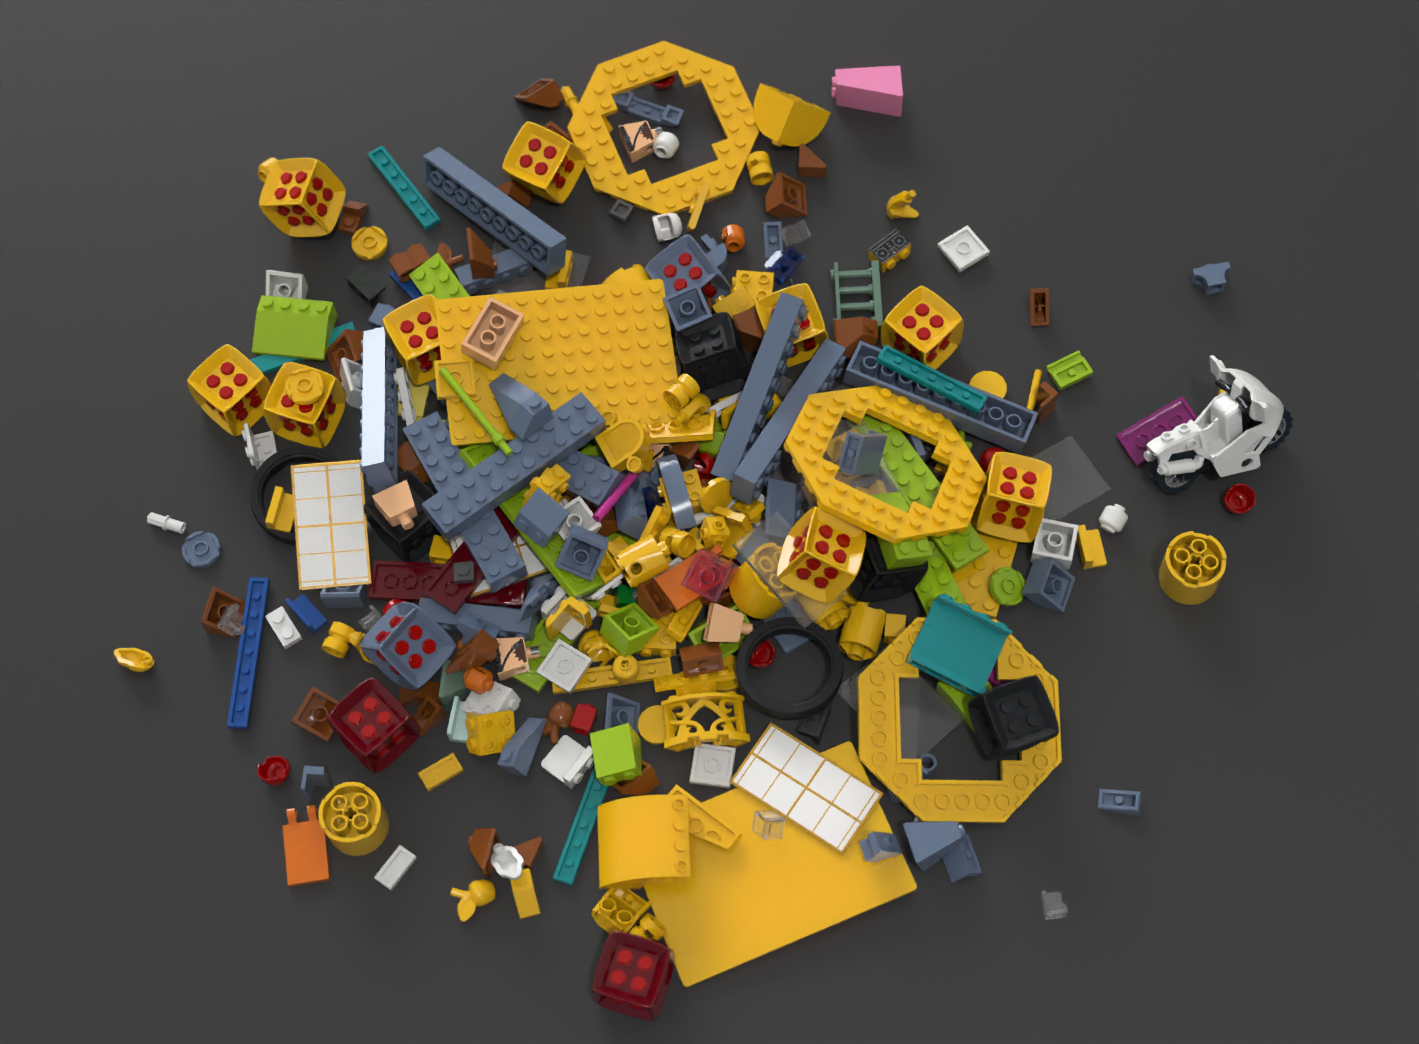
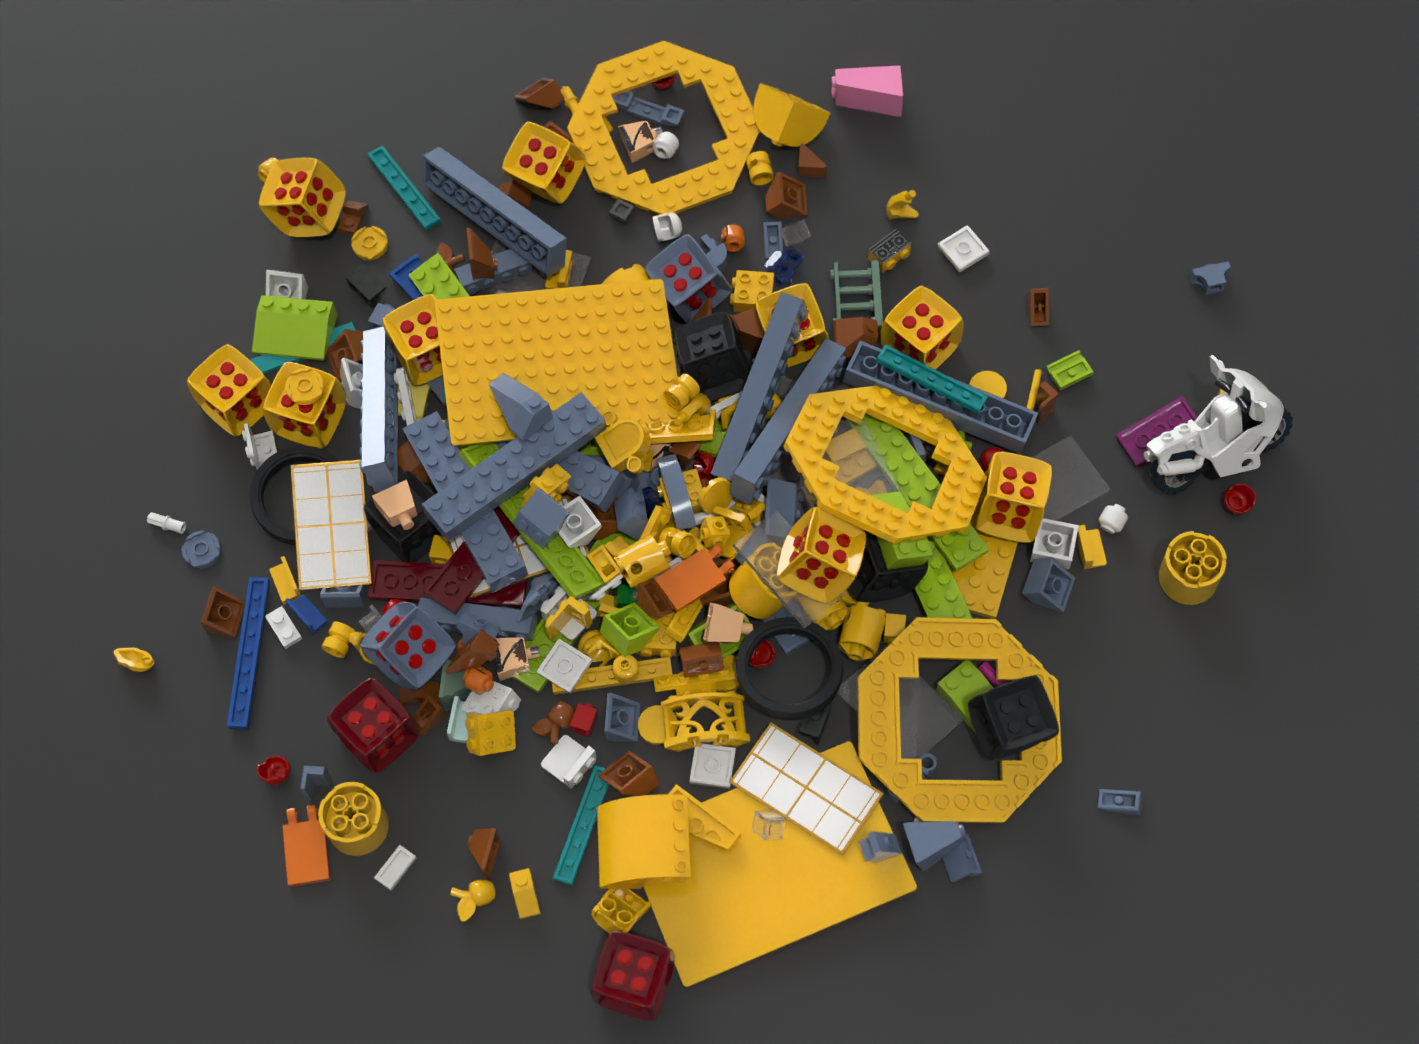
(231, 621): clear panel -> none
(281, 511): yellow panel -> none
(285, 581): none -> yellow panel
(313, 714): dark orange slope -> none
(408, 261): dark orange brick -> none
(440, 772): yellow tile -> none
(463, 373): yellow tile -> none
(464, 572): dark grey plate -> none
(492, 333): light nougat brick -> none
(497, 438): lime bar -> none
(507, 861): white arm -> none
(521, 747): sand blue slope -> none
(530, 852): dark orange slope -> none
(582, 552): sand blue slope -> none
(615, 496): dark pink piece -> none
(616, 754): lime slope -> none
(651, 924): yellow wheel -> none
(687, 307): sand blue slope -> none
(695, 208): yellow hinge -> none
(710, 575): clear pink slope -> none
(734, 303): yellow bracket -> none
(862, 453): sand blue panel -> none
(958, 645): teal panel -> none
(1007, 586): lime tile -> none
(1053, 905): clear panel -> none

